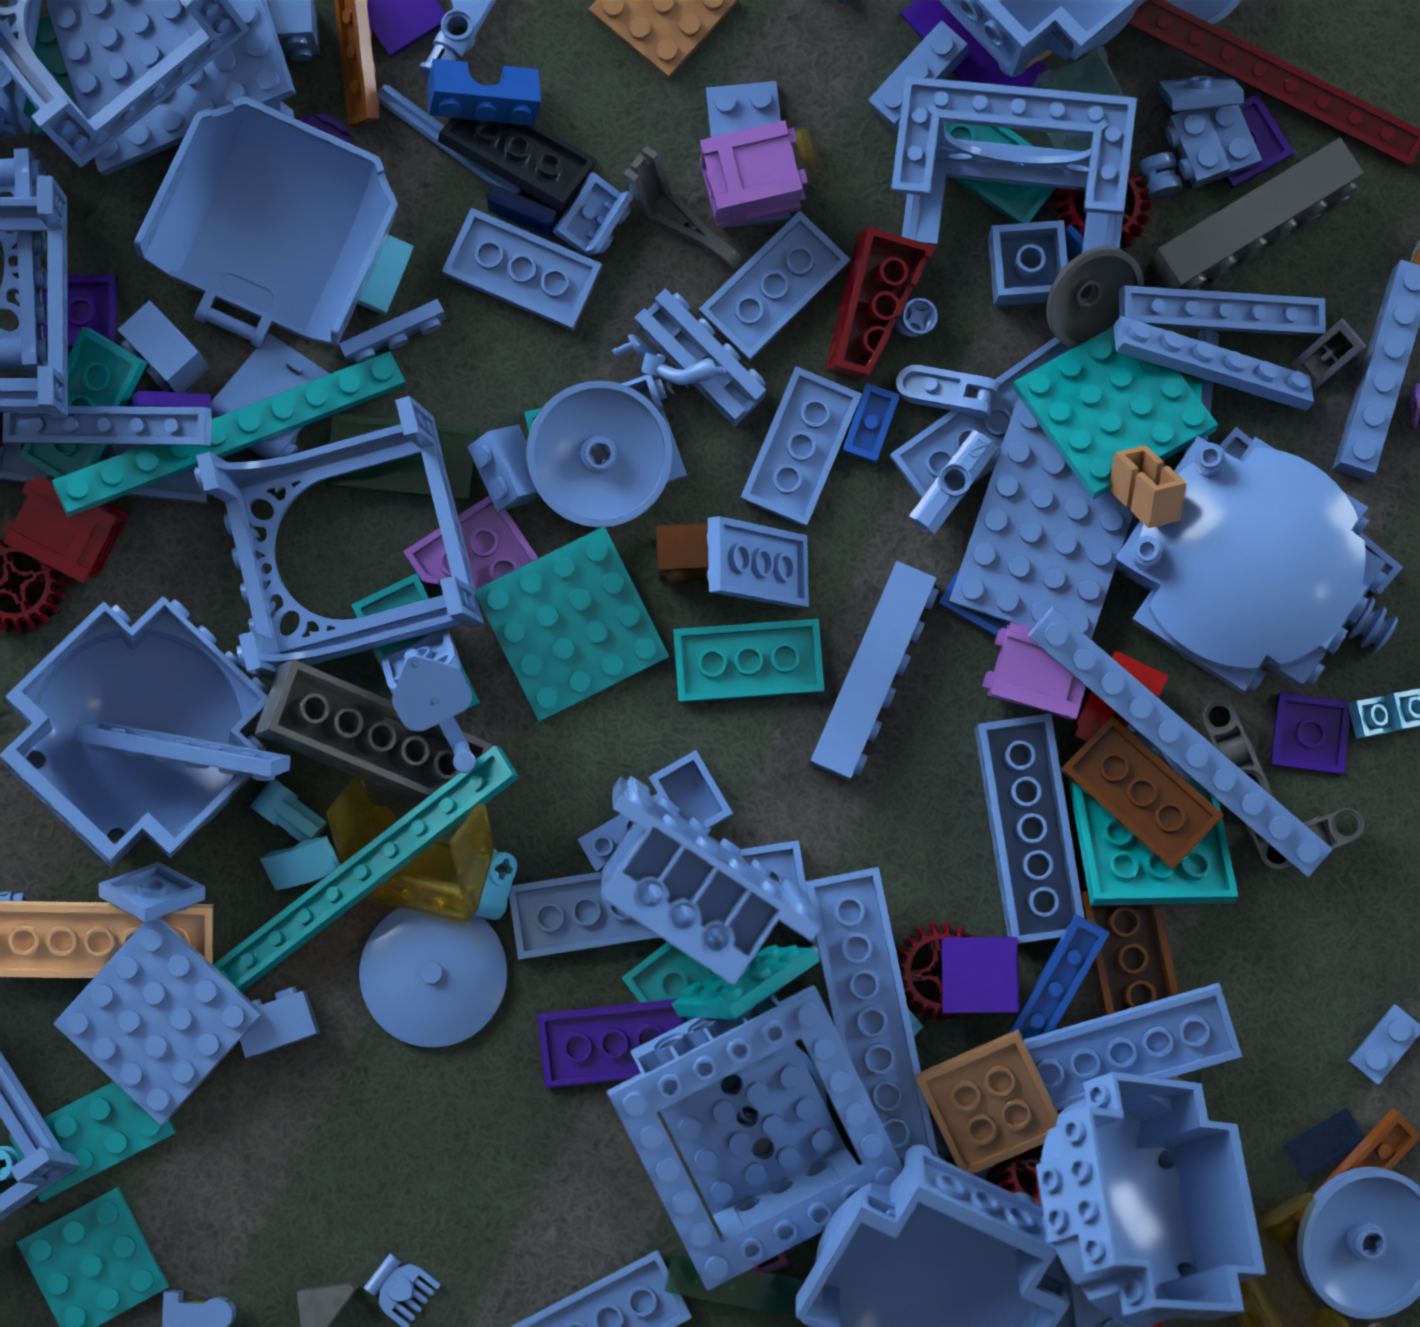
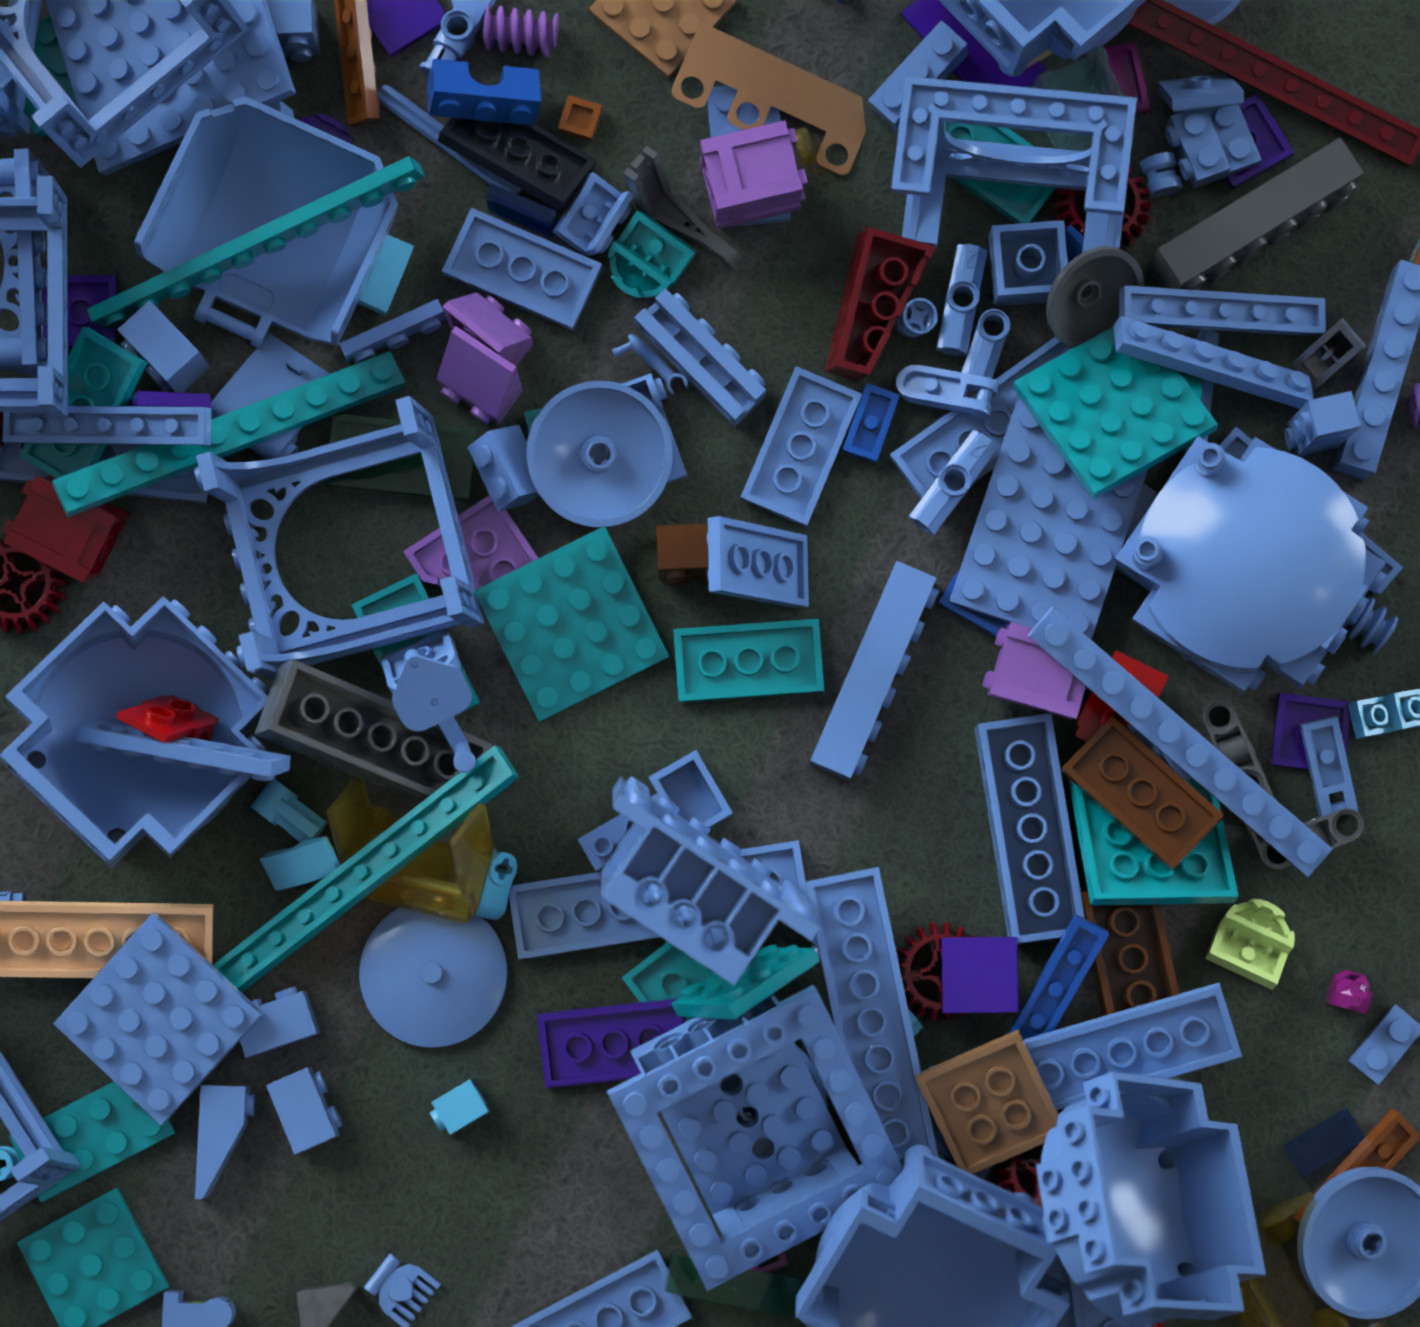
(152, 892): medium blue plate -> none
(170, 719): none -> red piece
(222, 1121): none -> medium blue slope
(266, 238): none -> teal plate
(304, 1109): none -> medium blue brick
(459, 1107): none -> medium azure brick
(478, 378): none -> medium lavender slope
(488, 325): none -> medium lavender slope
(520, 31): none -> medium lavender piece
(580, 118): none -> dark orange plate
(648, 257): none -> teal slope
(697, 372): medium blue piece -> none
(774, 83): none -> medium nougat piece
(774, 286): medium blue plate -> none
(957, 320): none -> medium blue piece
(986, 349): none -> medium blue piece
(1128, 72): none -> magenta tile
(1147, 486): medium nougat piece -> none
(1252, 942): none -> yellowish green slope
(1322, 424): none -> medium blue brick
(1328, 765): none -> medium blue plate
(1350, 991): none -> magenta rock

